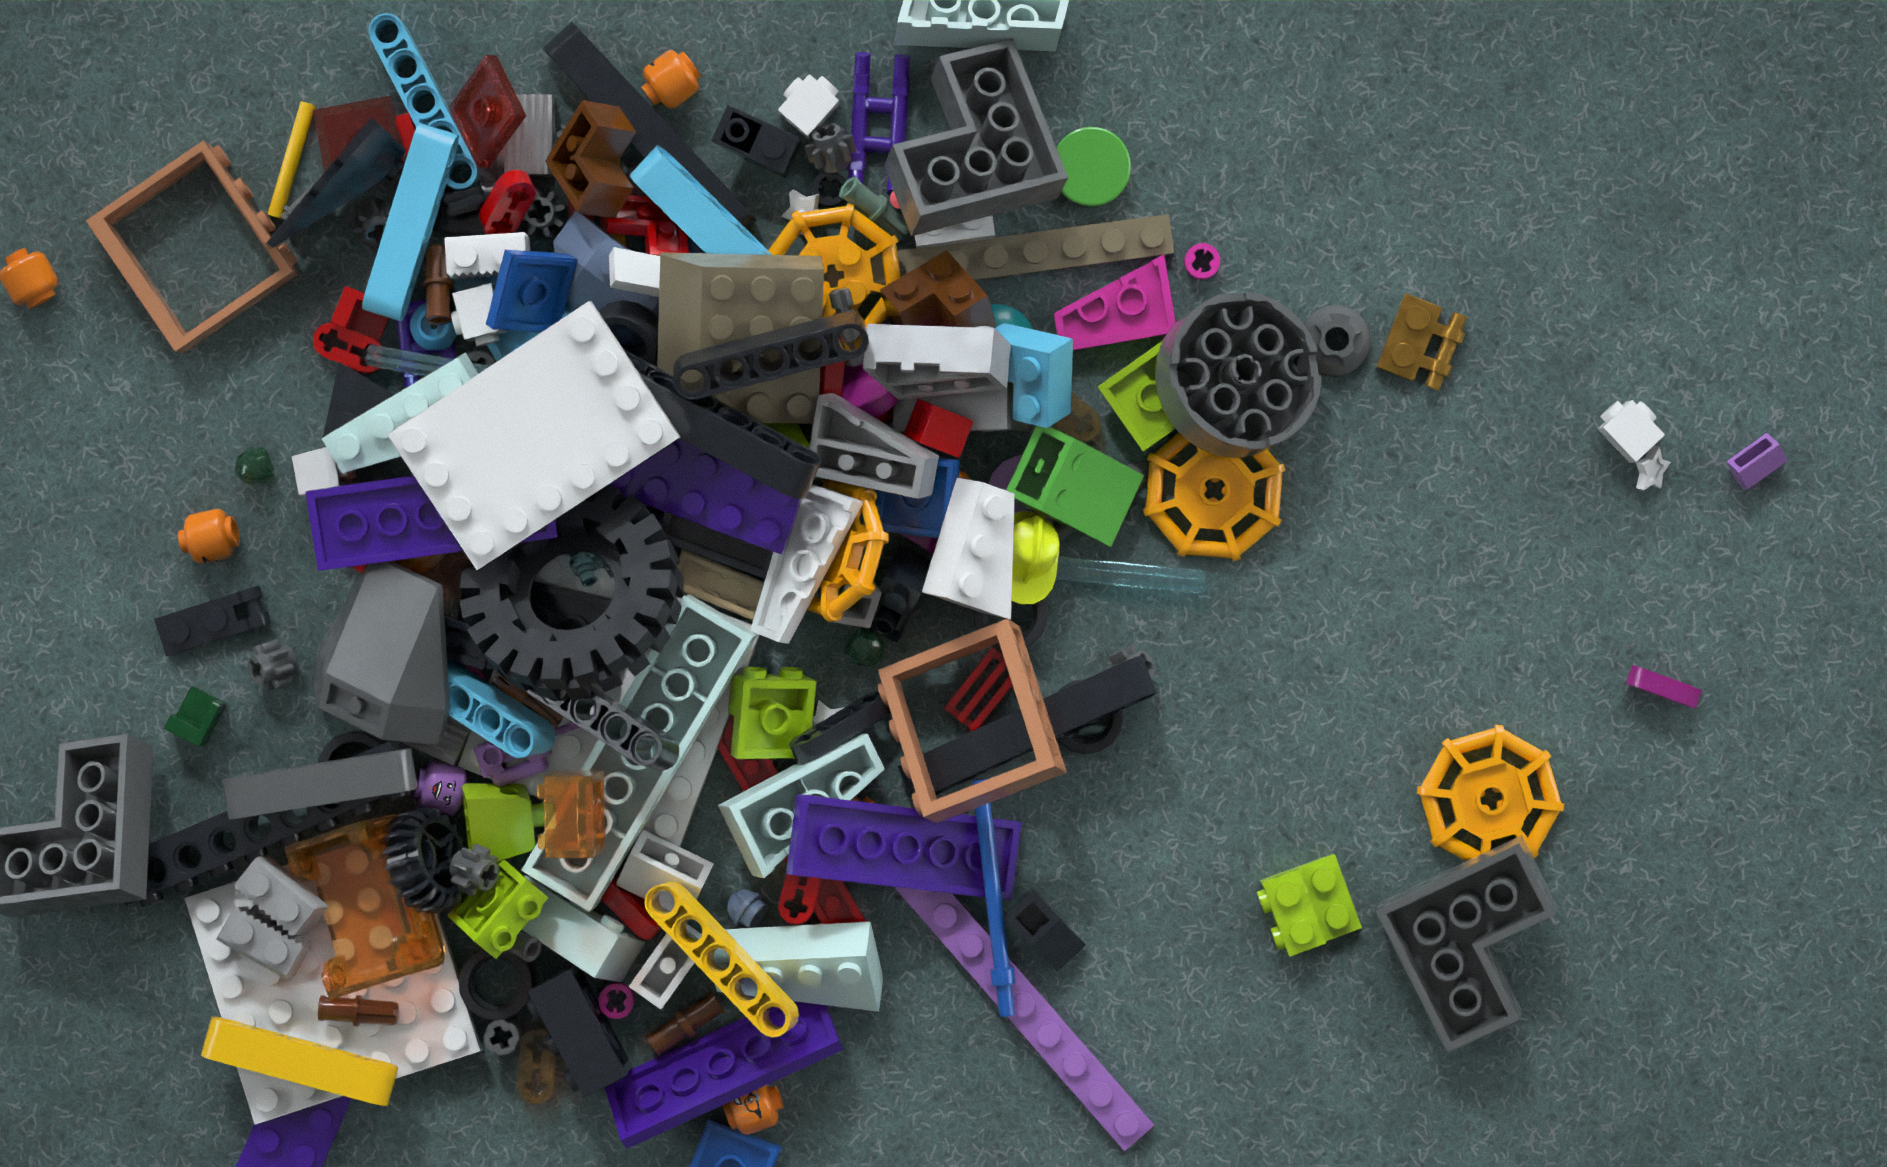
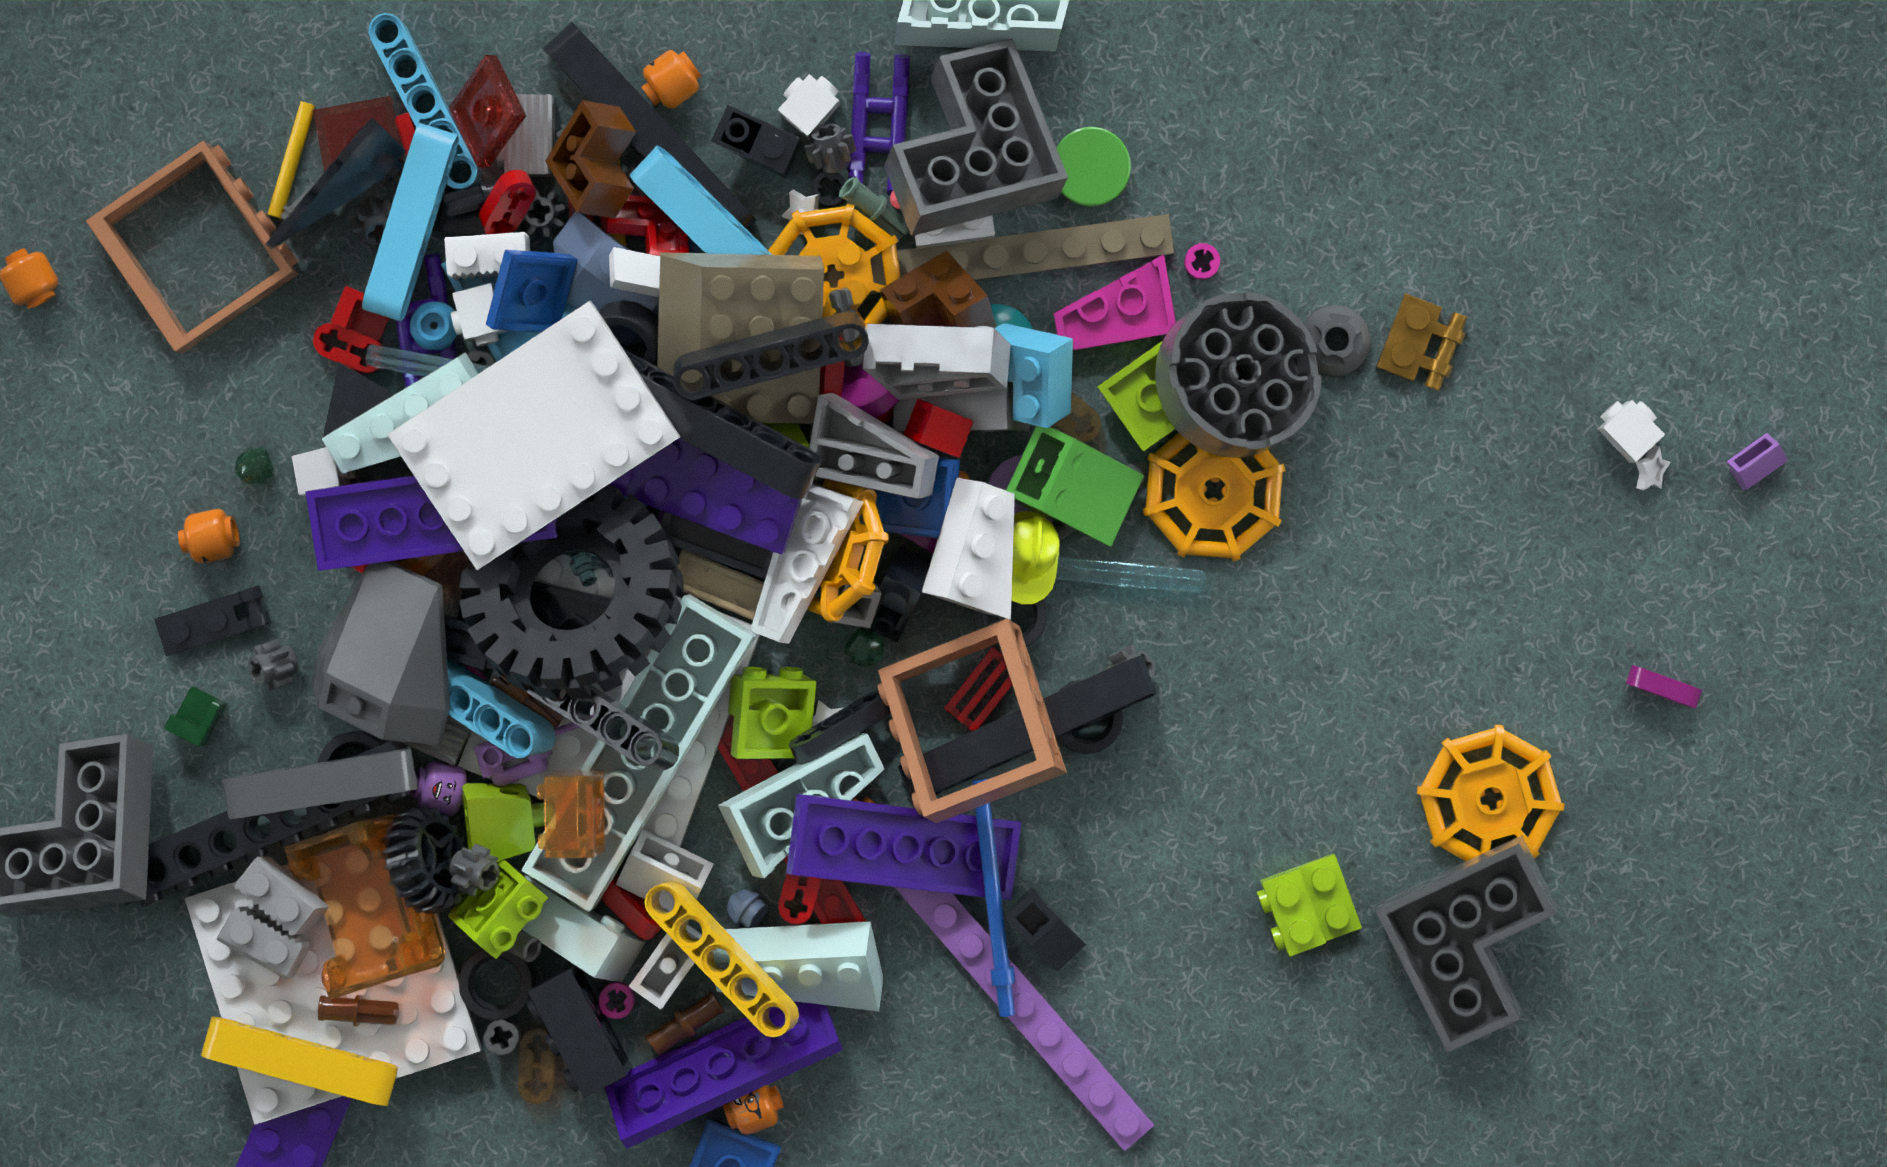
(437, 286): reddish brown axle -> none

